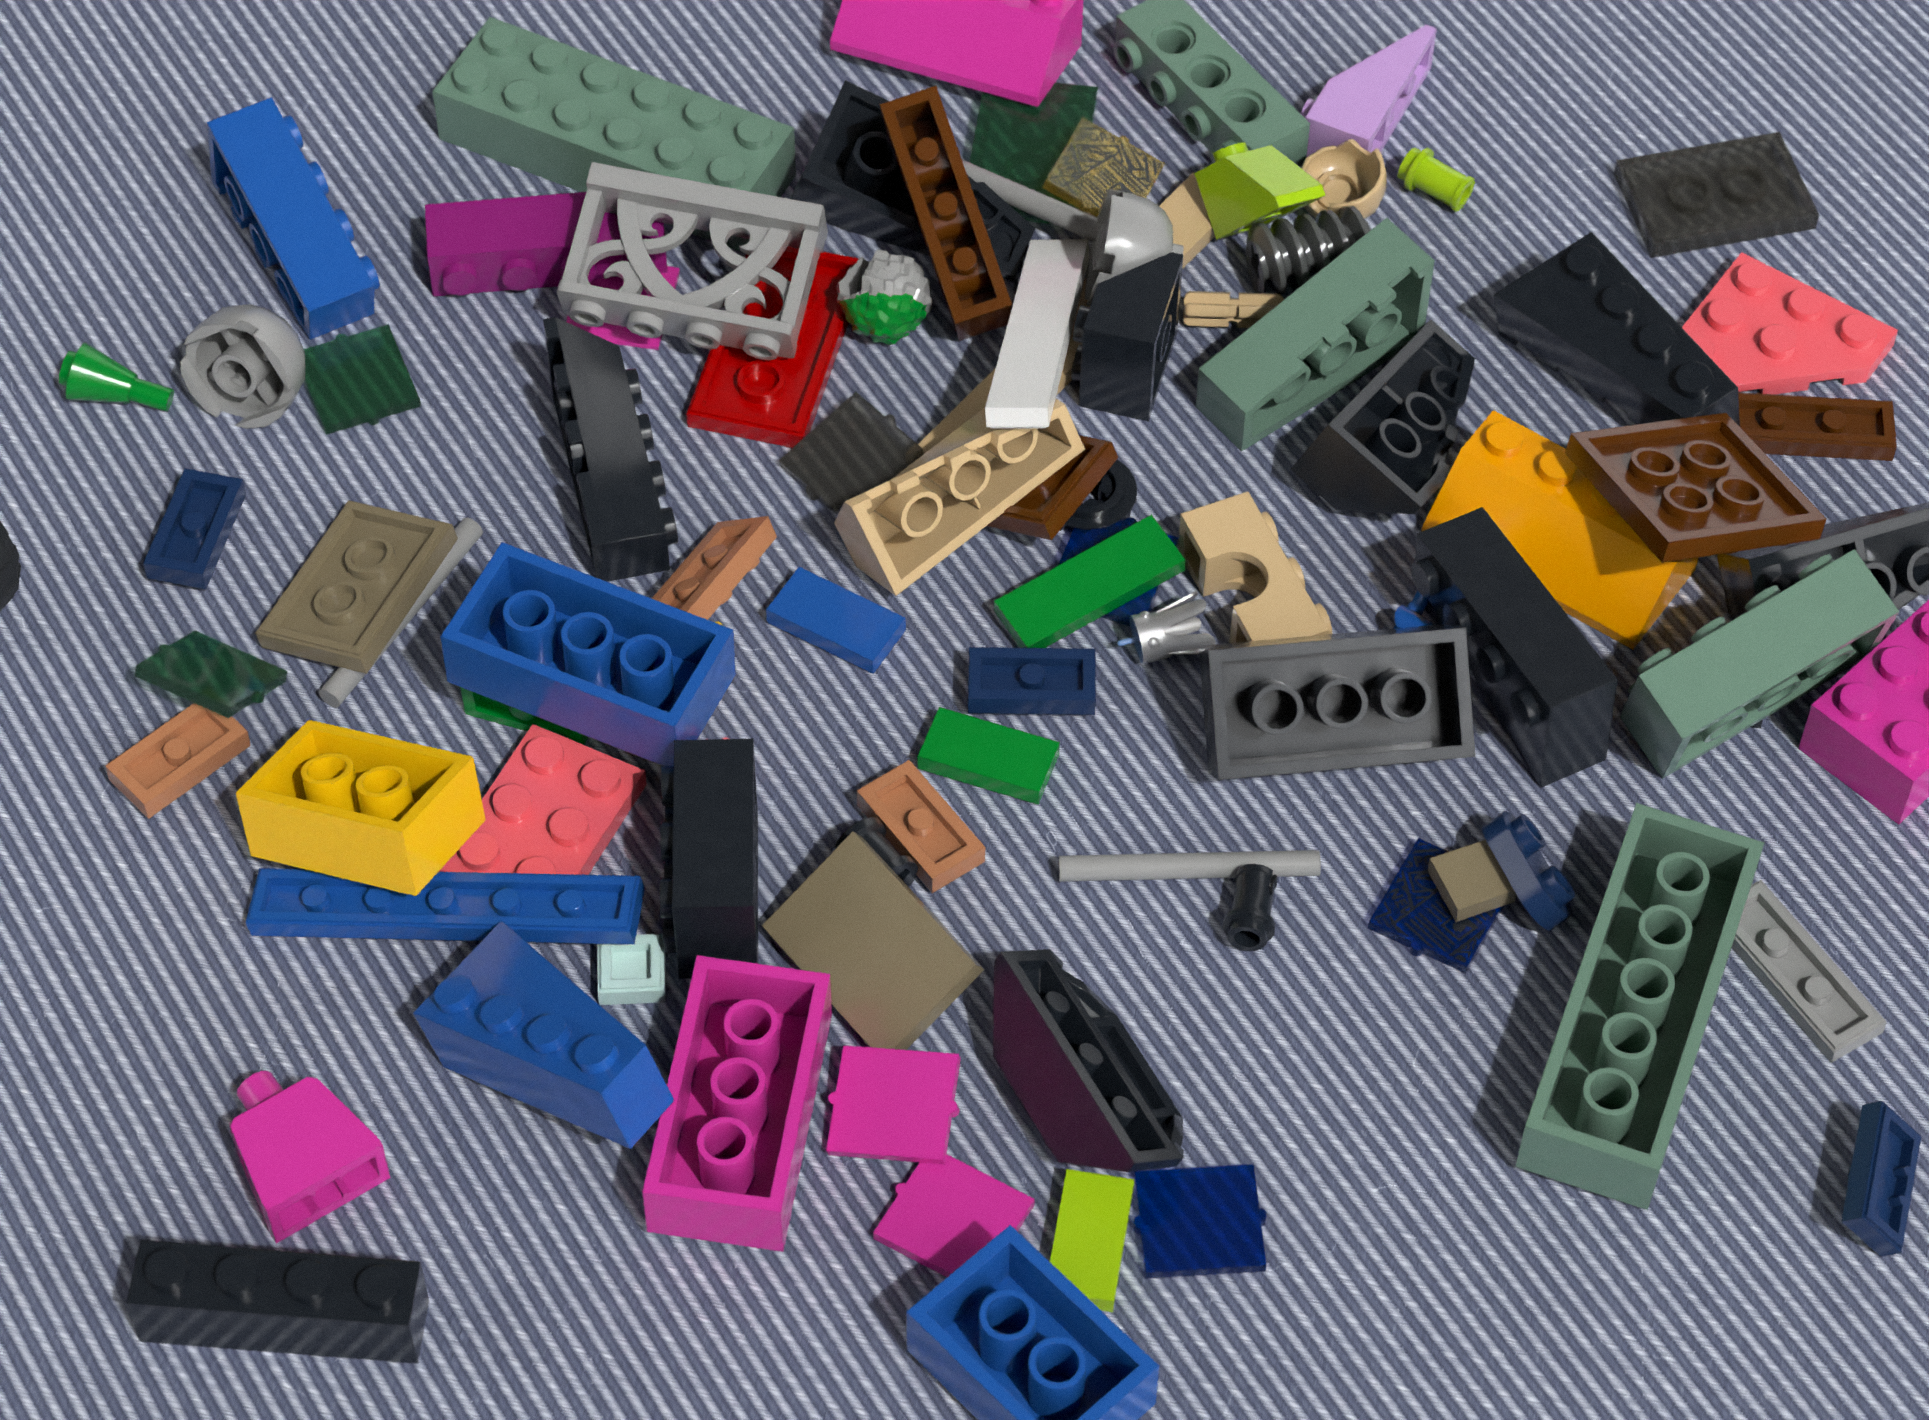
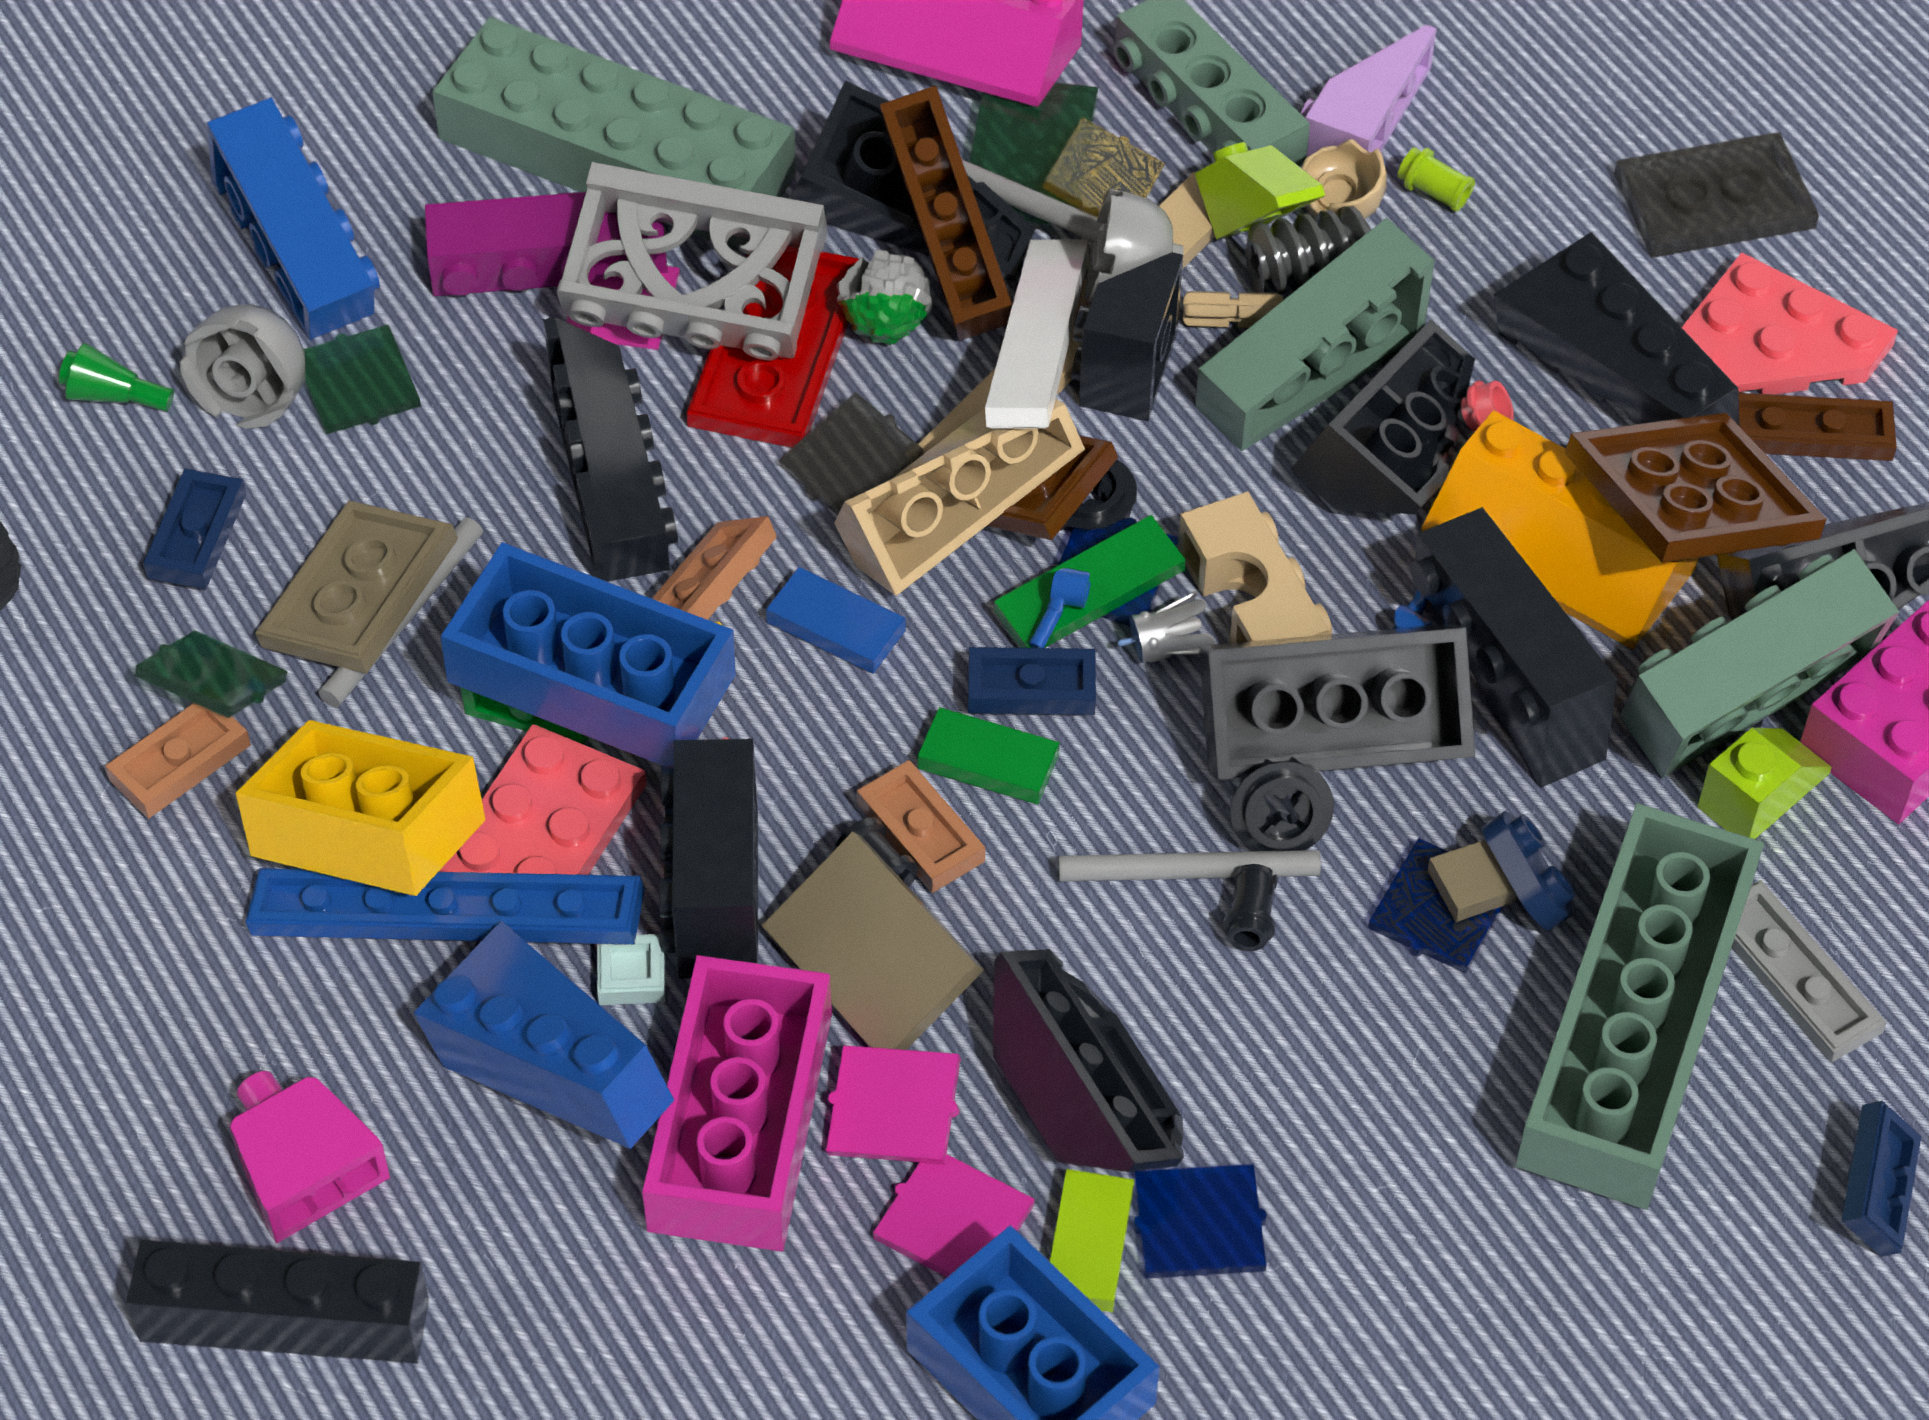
(1068, 588): none -> blue hand
(1281, 832): none -> black gear
(1484, 399): none -> coral plate
(1759, 780): none -> lime slope

